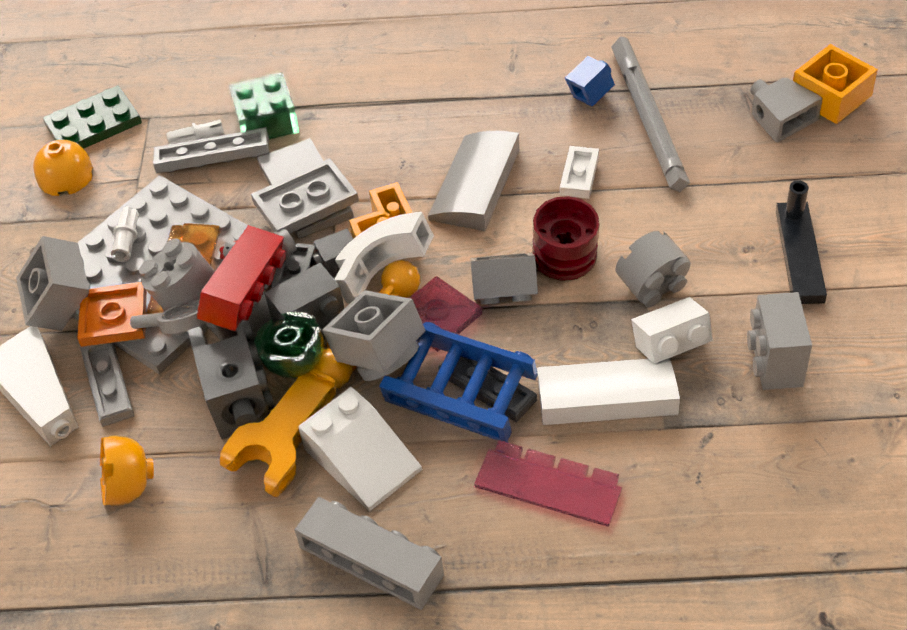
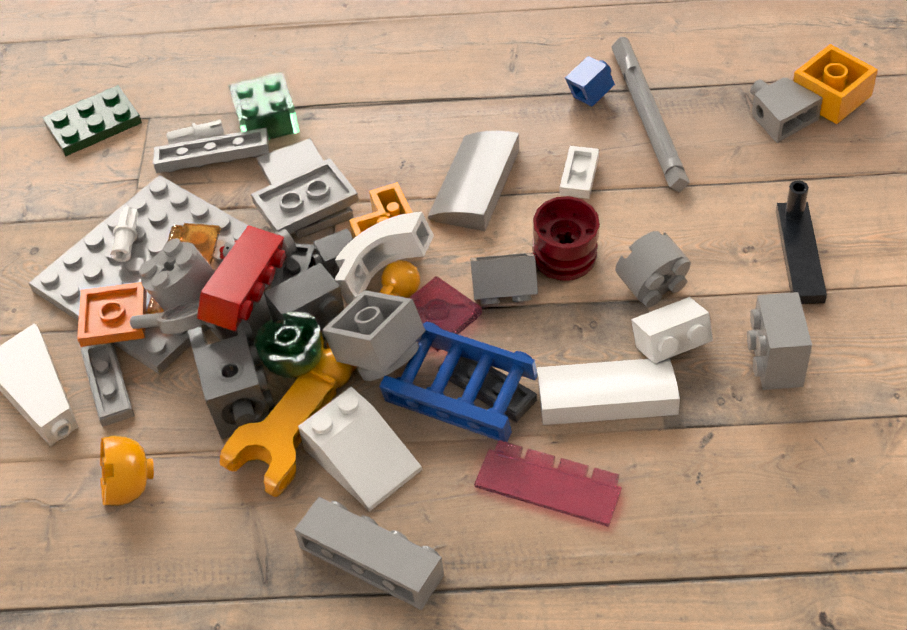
(52, 283): light grey brick -> none
(62, 167): light orange cylinder -> none

